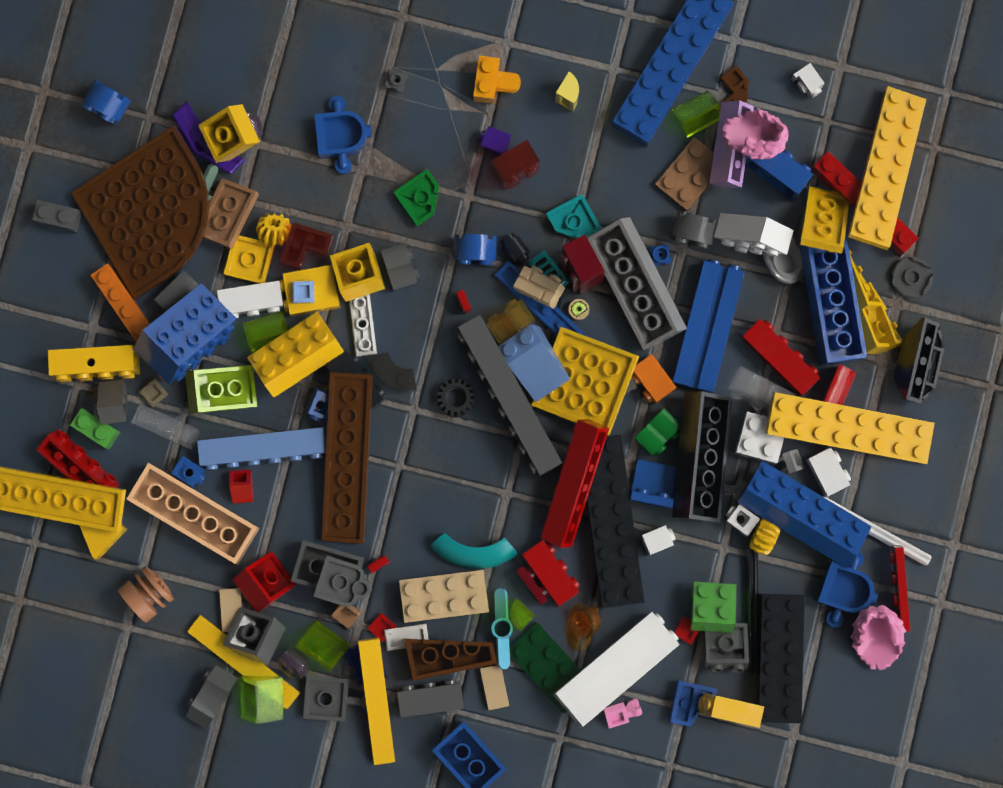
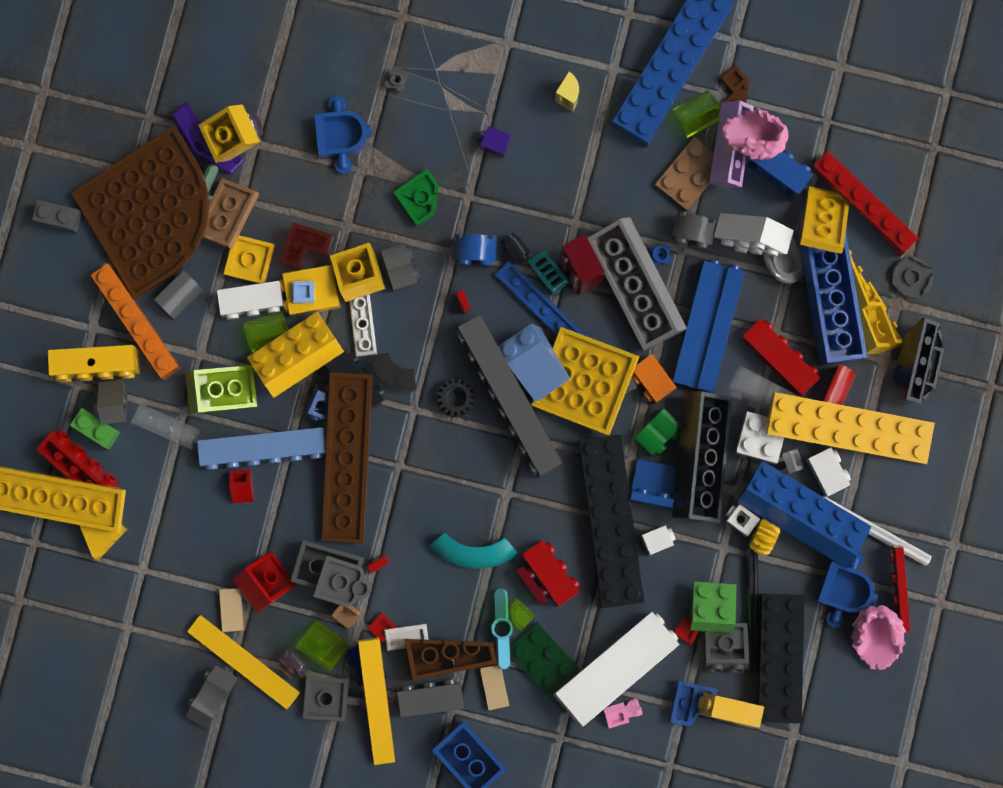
(107, 101): blue brick -> none
(146, 594): nougat wheel -> none
(153, 393): dark tan tile -> none
(181, 468): blue brick -> none
(185, 334): blue brick -> none
(193, 513): light nougat brick -> none
(254, 635): dark grey slope -> none
(261, 698): clear neon green slope -> none
(273, 229): yellow gear -> none
(444, 596): tan brick -> none
(491, 80): light orange brick -> none
(513, 320): clear yellow brick -> none
(516, 165): clear red brick -> none
(539, 287): tan brick -> none
(574, 218): teal plate -> none
(574, 483): red brick -> none
(578, 309): tile -> none
(582, 624): clear orange piece -> none
(808, 81): white brick -> none
(887, 168): yellow plate -> none

